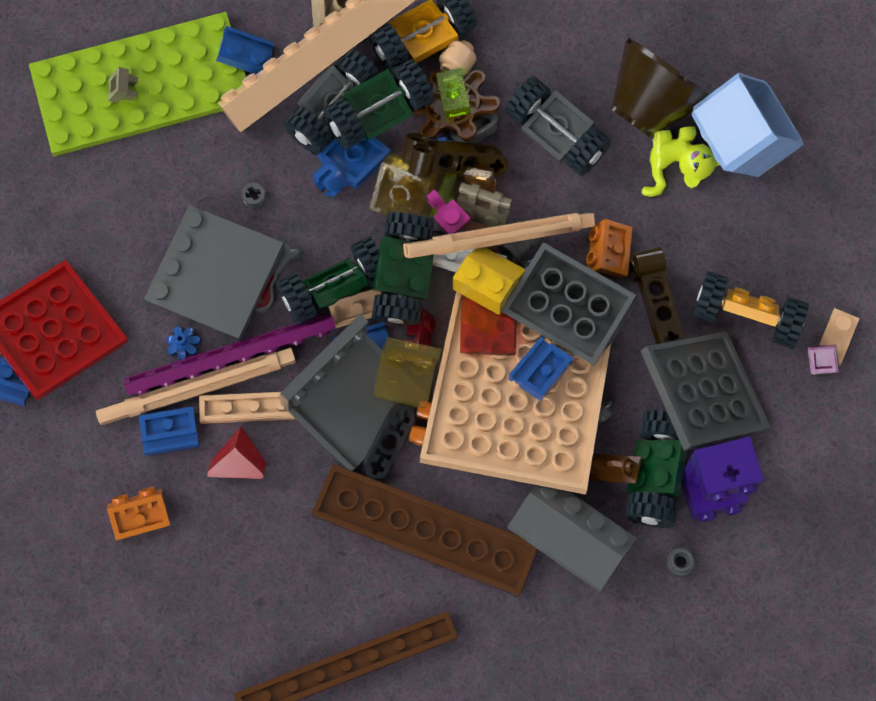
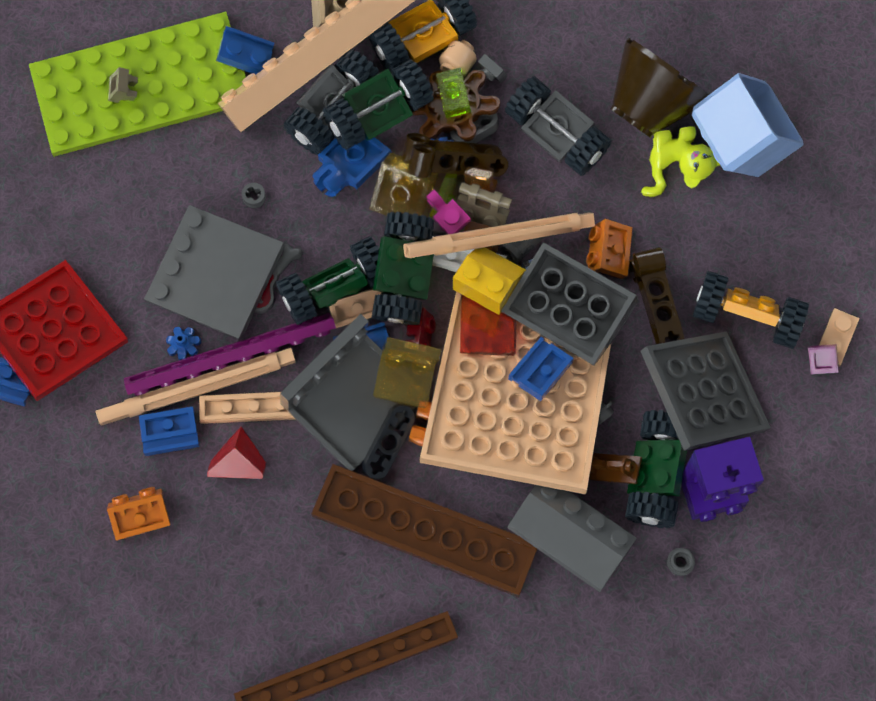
(492, 70): none -> dark grey plate

